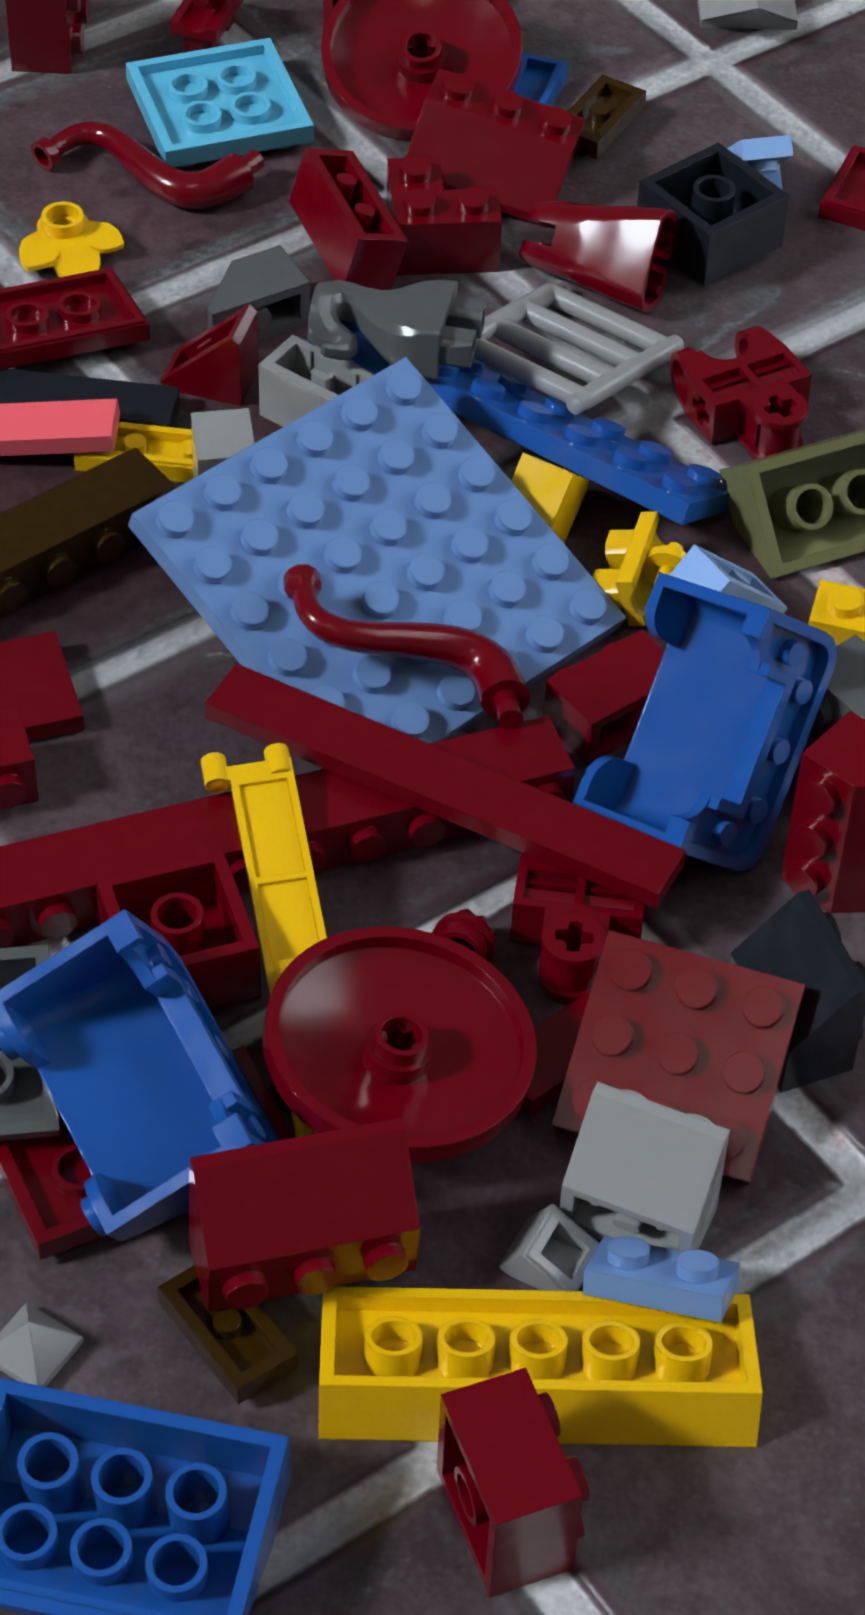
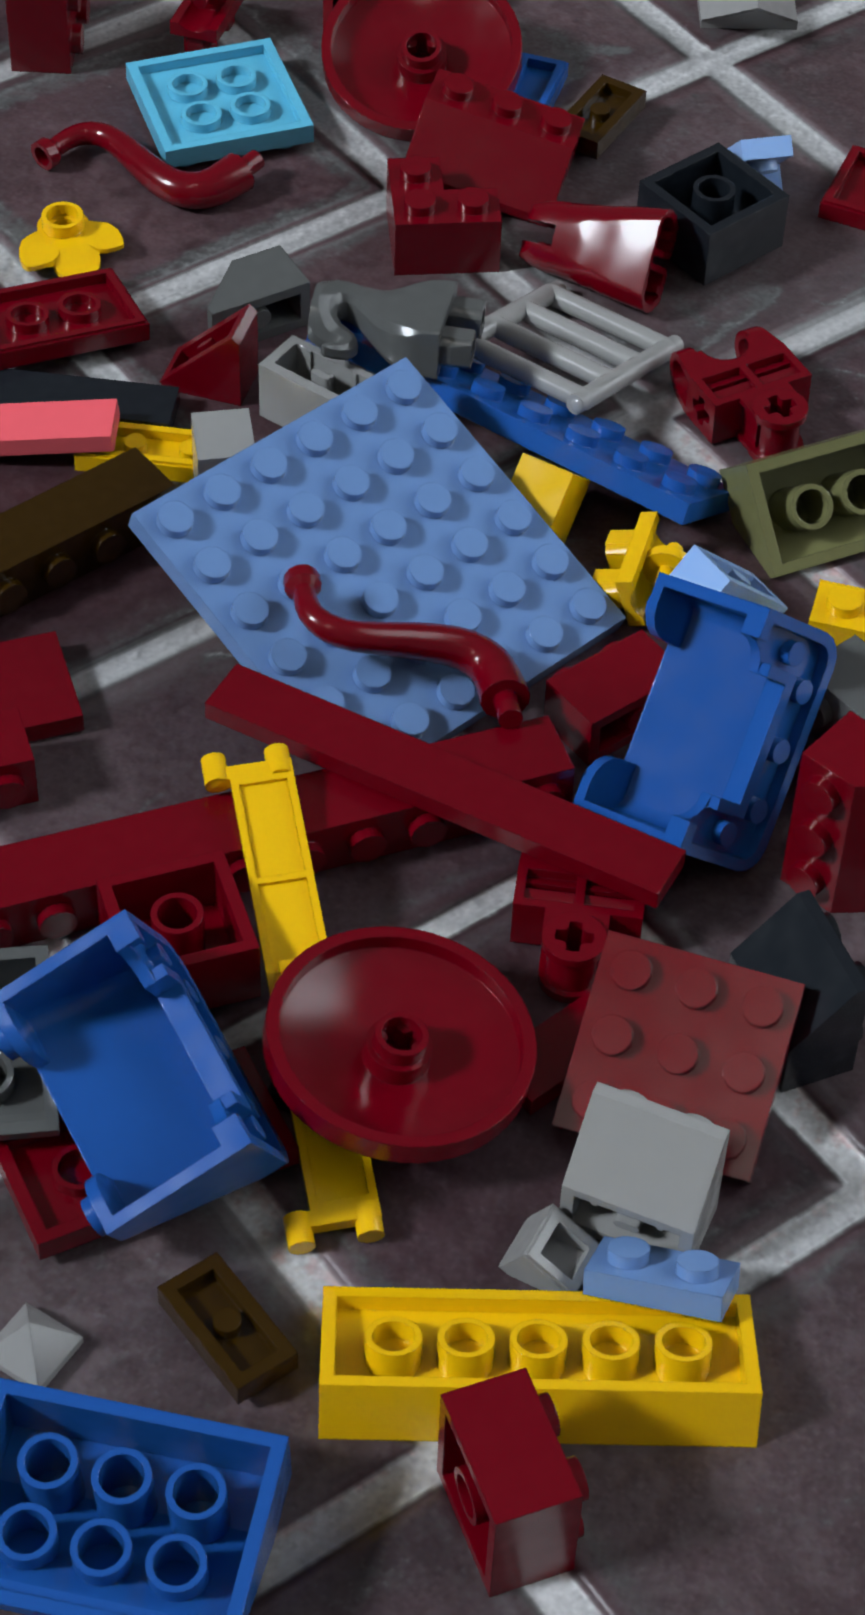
(303, 1214): dark red slope -> none
(347, 219): dark red brick -> none
(468, 931): dark red plate -> none

